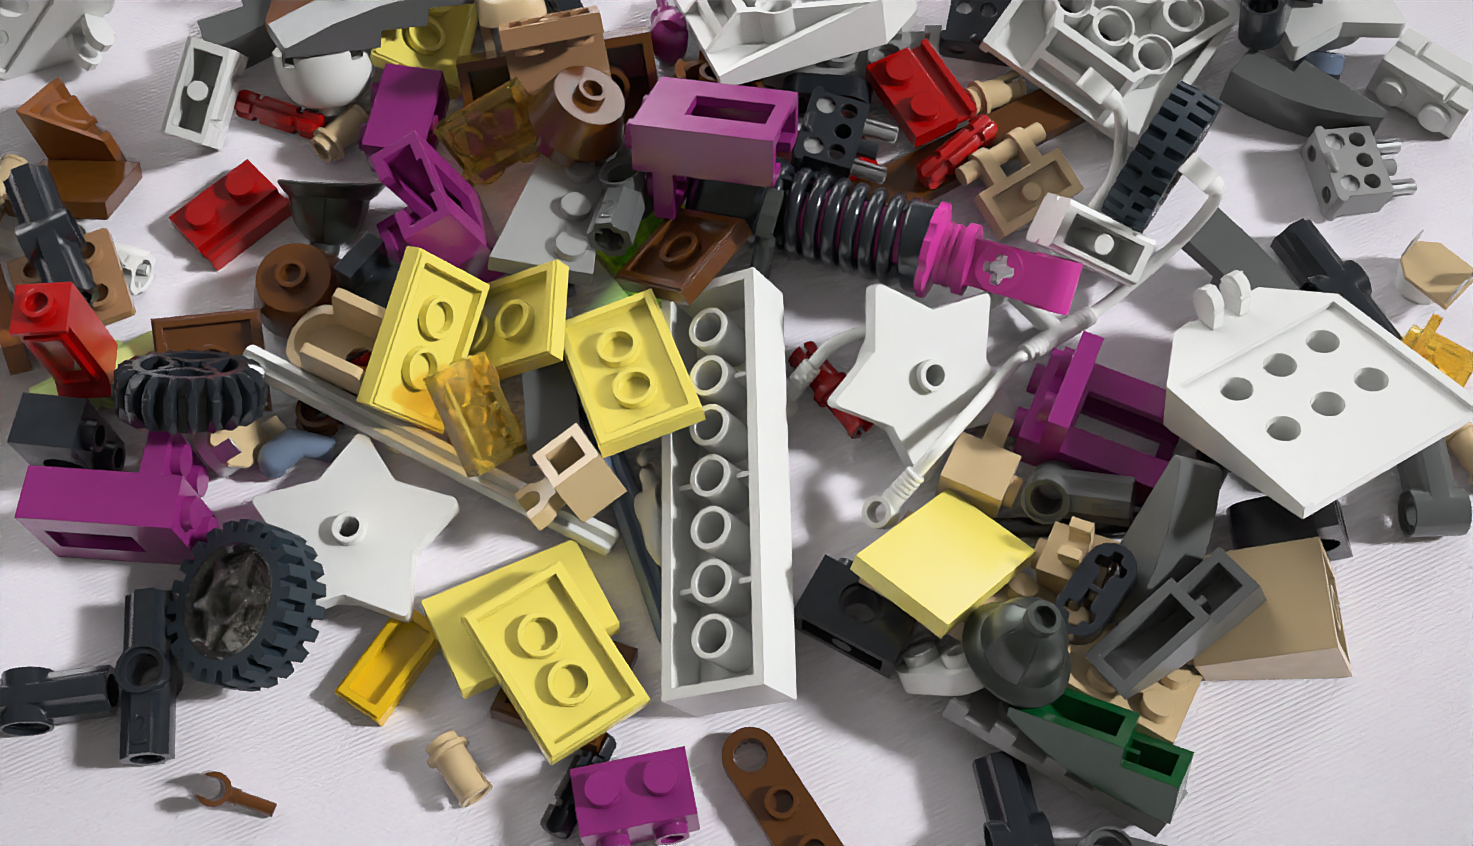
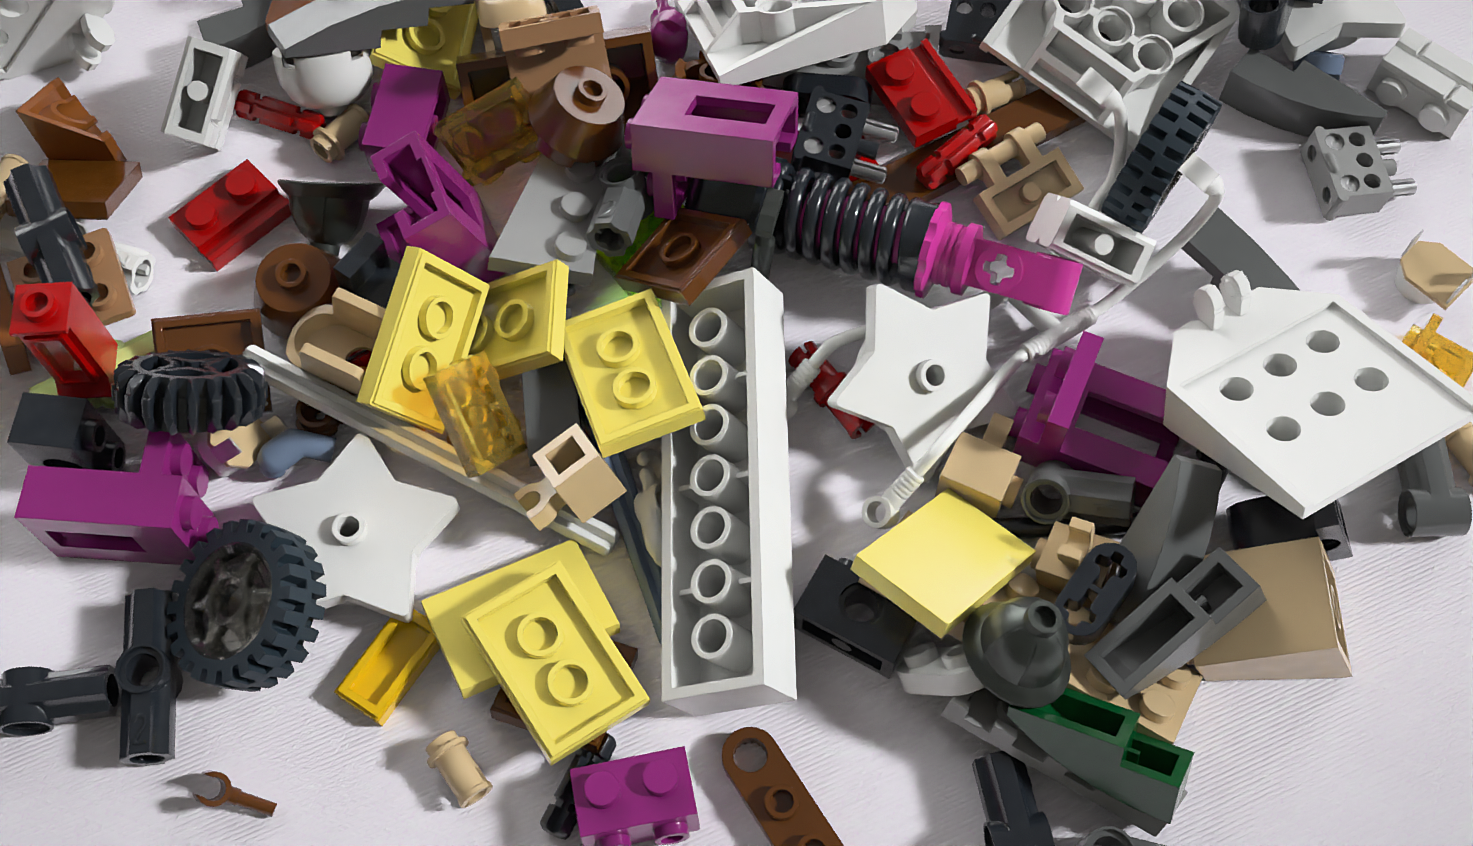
(1322, 270): black piece -> none

